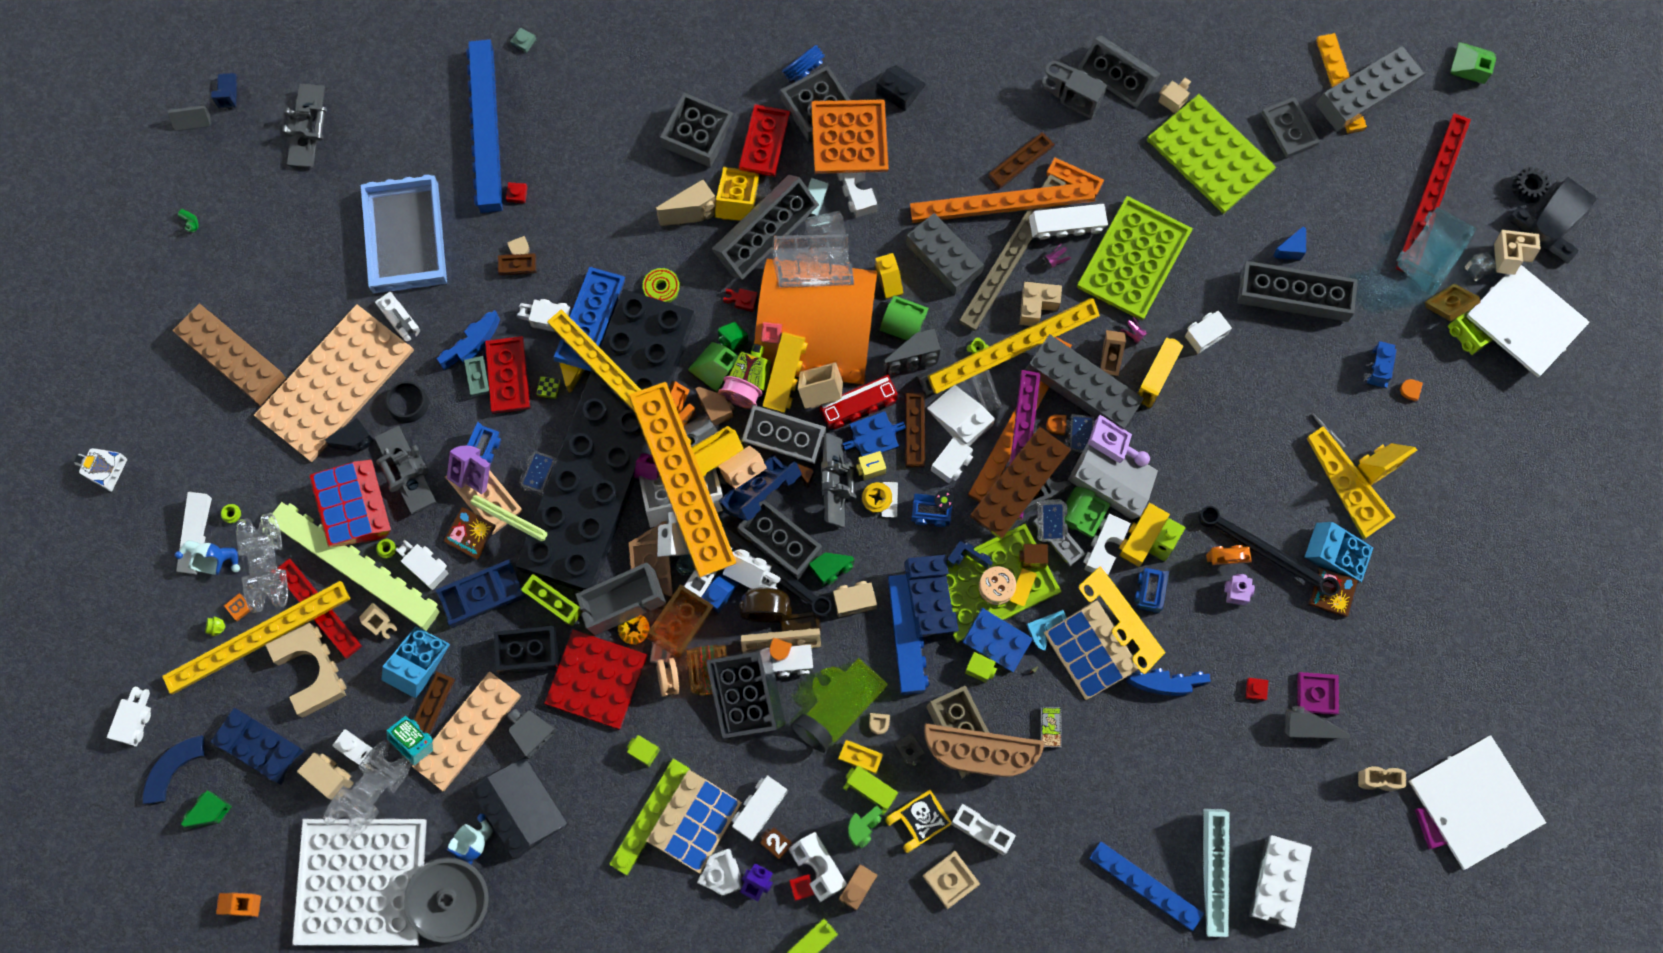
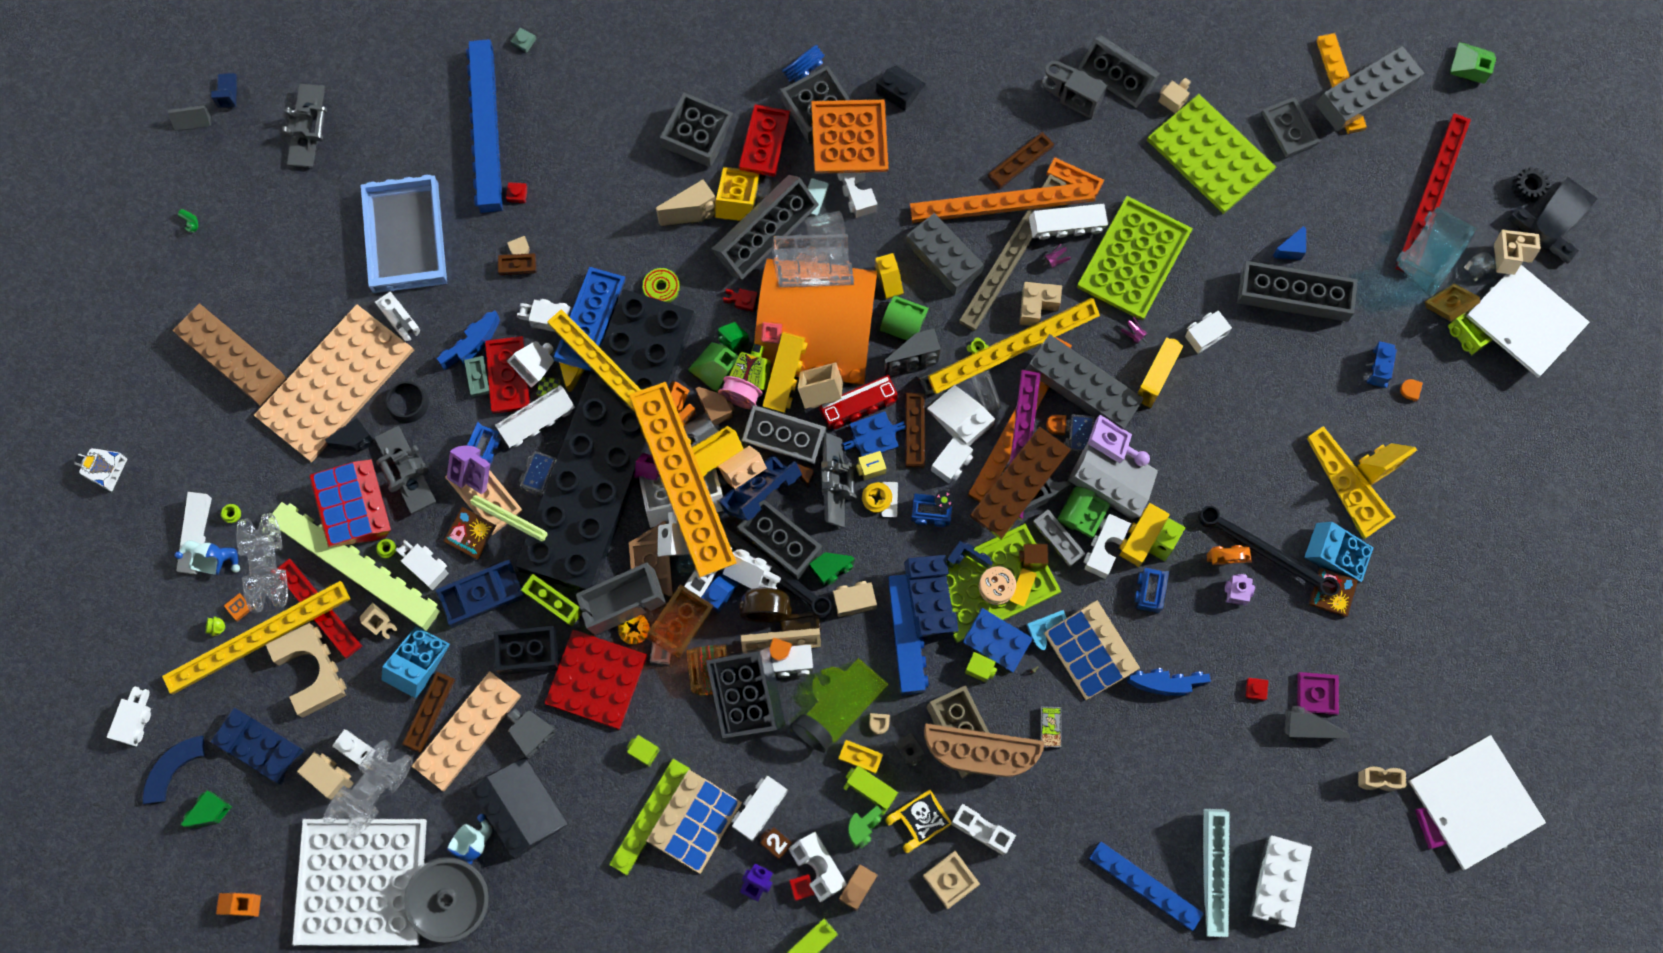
(410, 740): brick -> none
(532, 362): none -> white torso
(535, 416): none -> white brick
(668, 677): light nougat head -> none
(721, 873): white plate -> none
(1051, 520): brick -> none
(1112, 352): medium nougat slope -> none
(1129, 620): yellow piece -> none
(1335, 437): flat silver piece -> none

